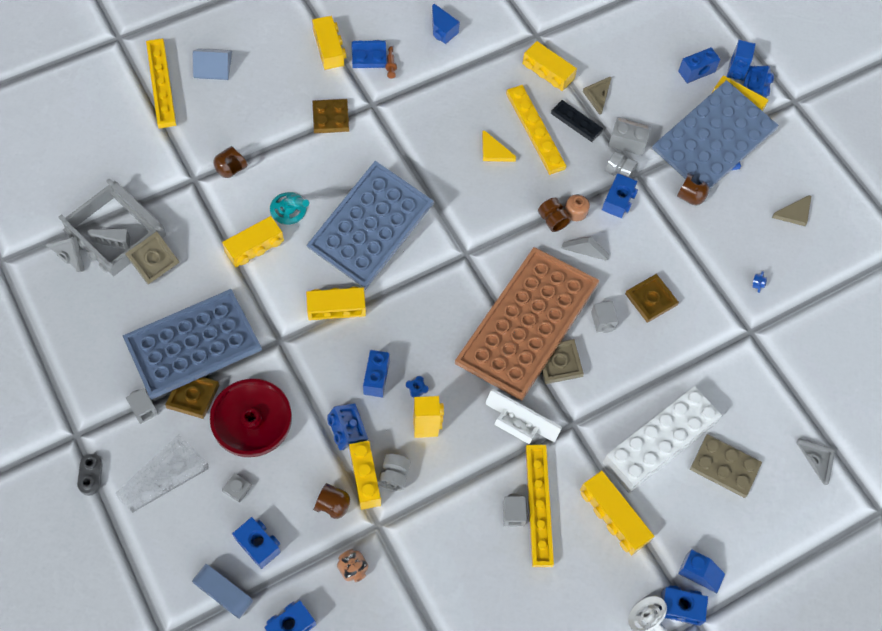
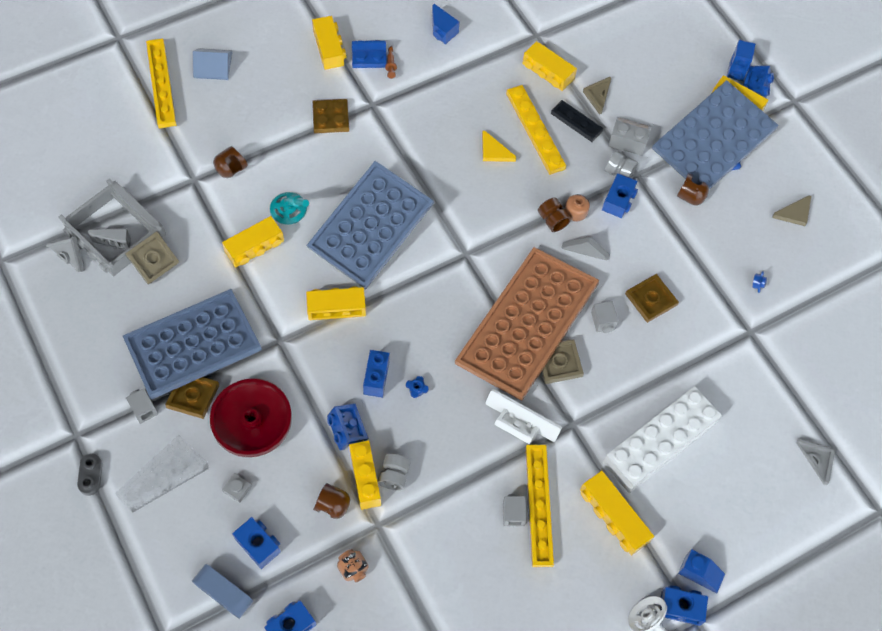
(427, 416): yellow brick -> none
(699, 65): blue brick -> none
(725, 466): dark tan plate -> none

